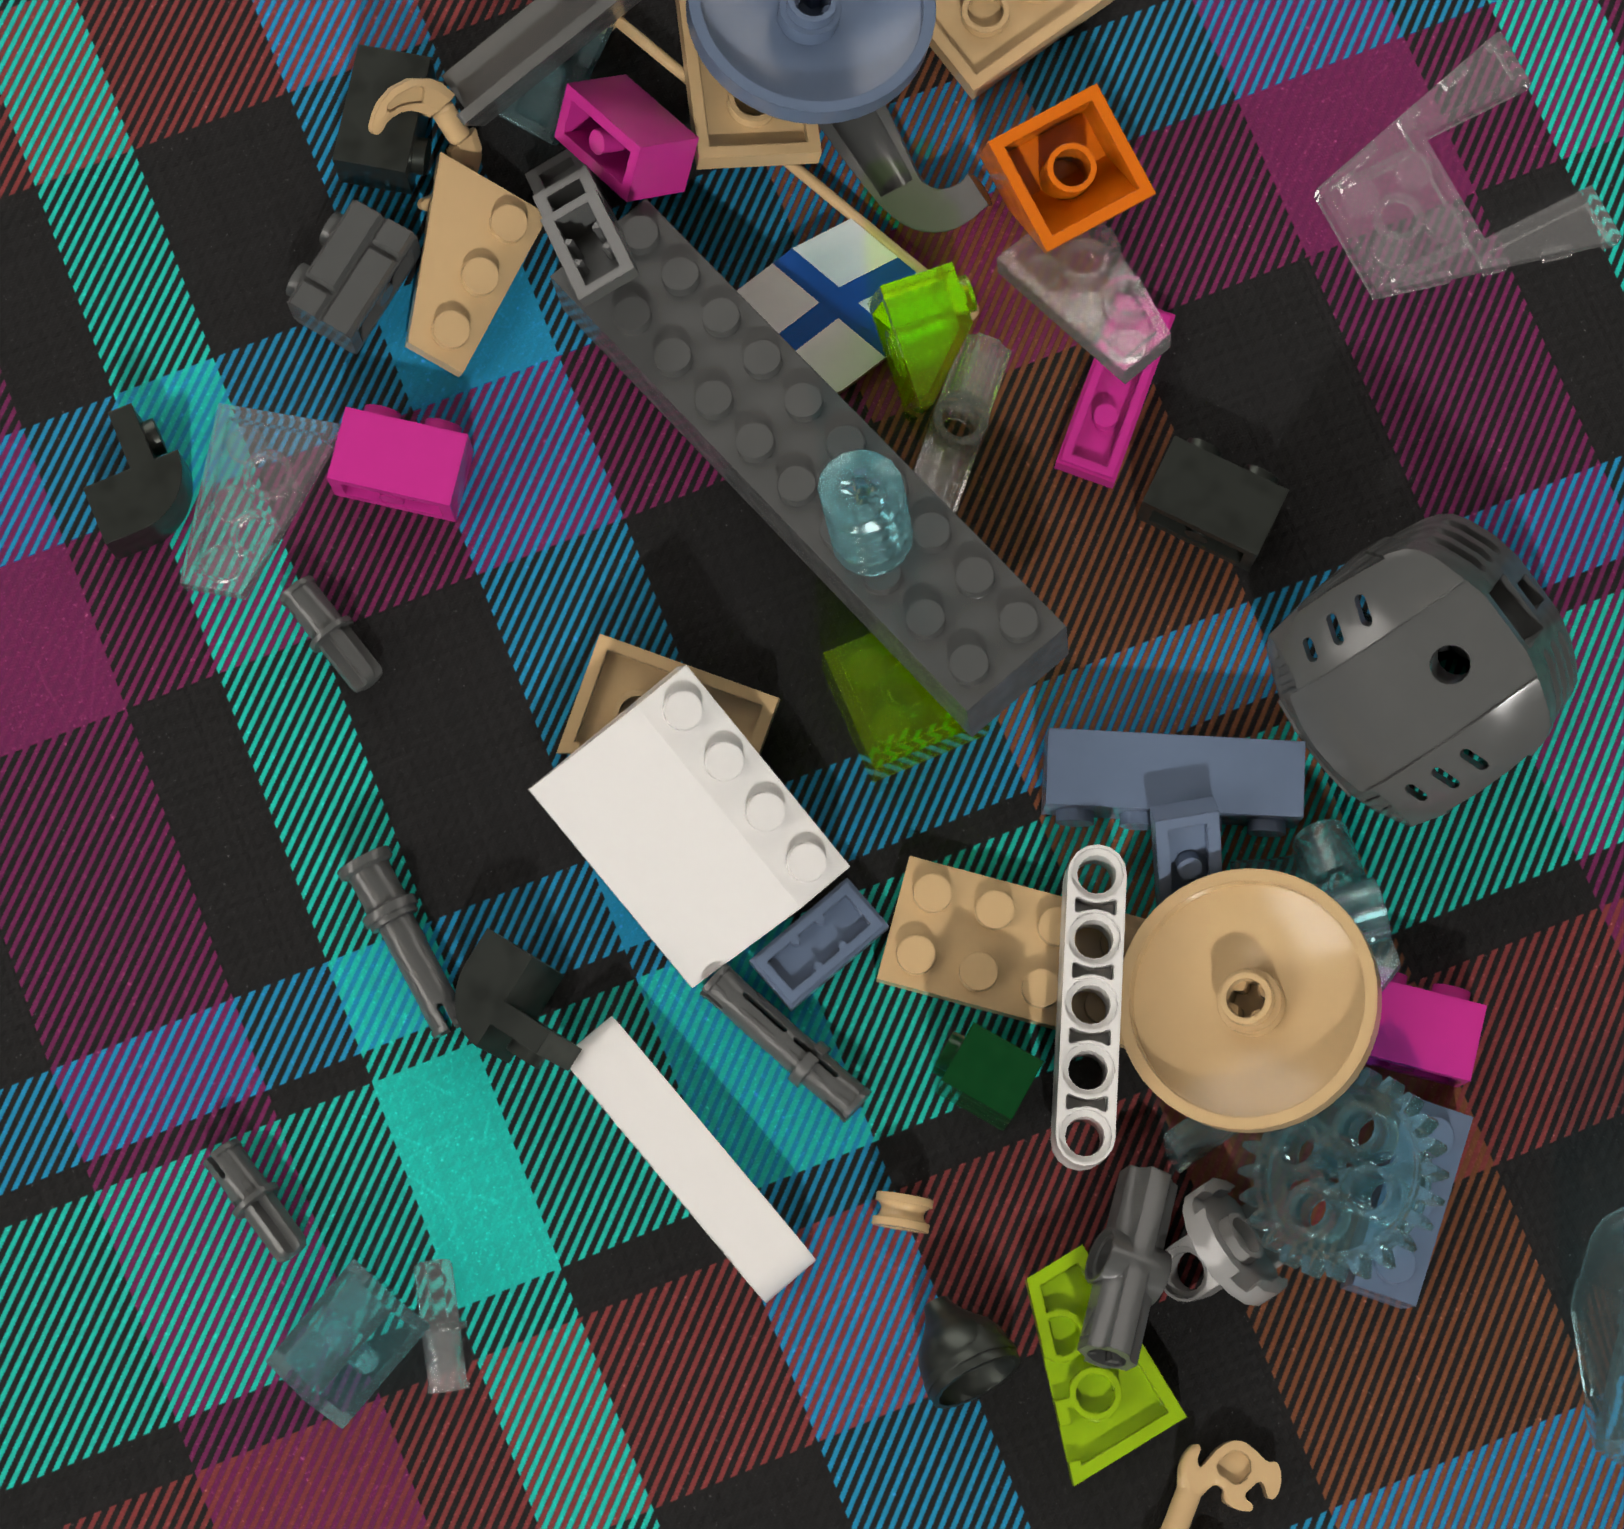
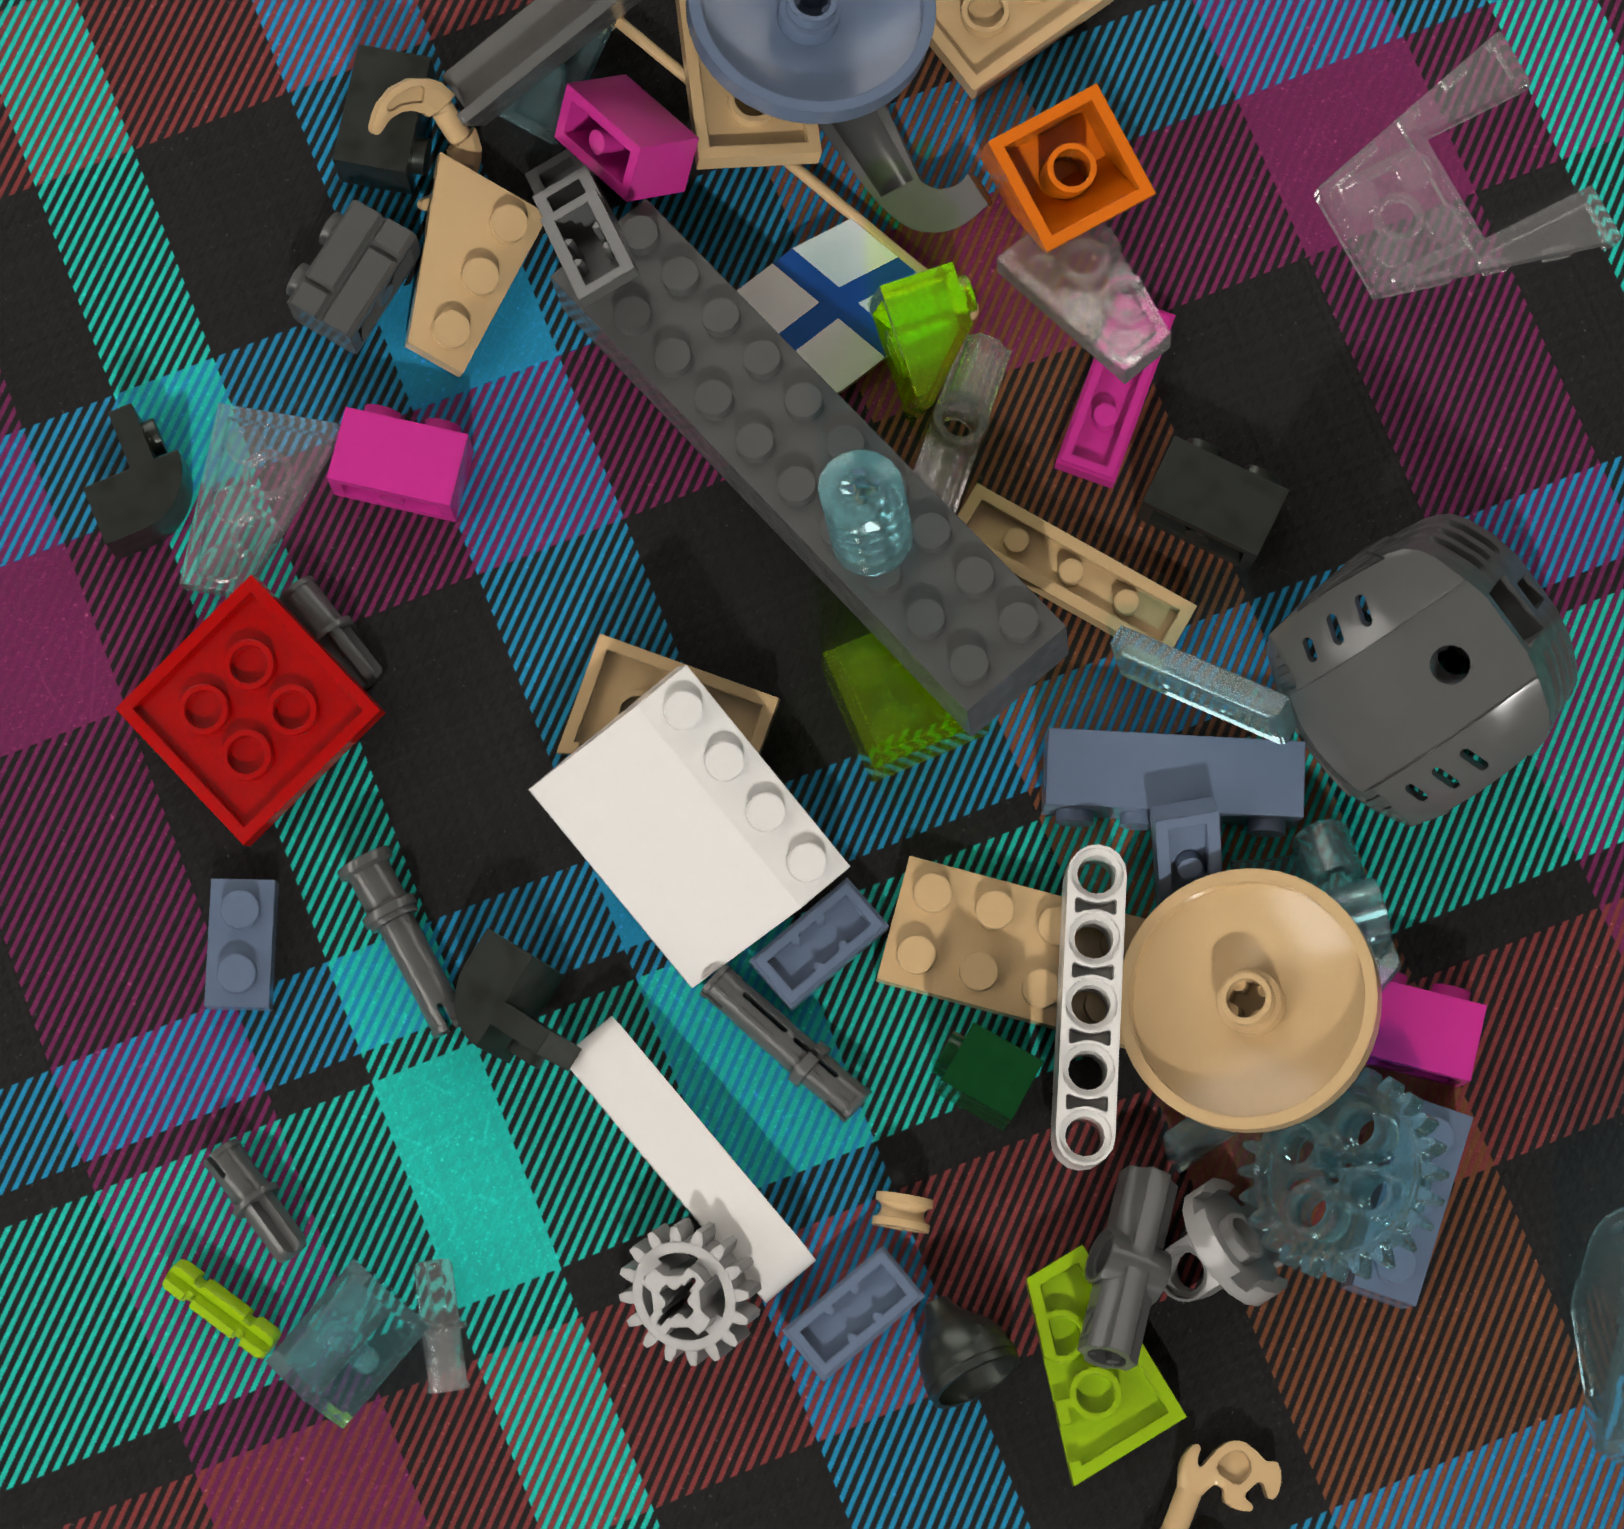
(221, 1308): none -> lime axle
(241, 944): none -> sand blue plate
(250, 710): none -> red plate
(717, 1301): none -> light grey gear
(853, 1313): none -> sand blue plate
(1074, 572): none -> tan plate
(1204, 685): none -> clear light blue tile

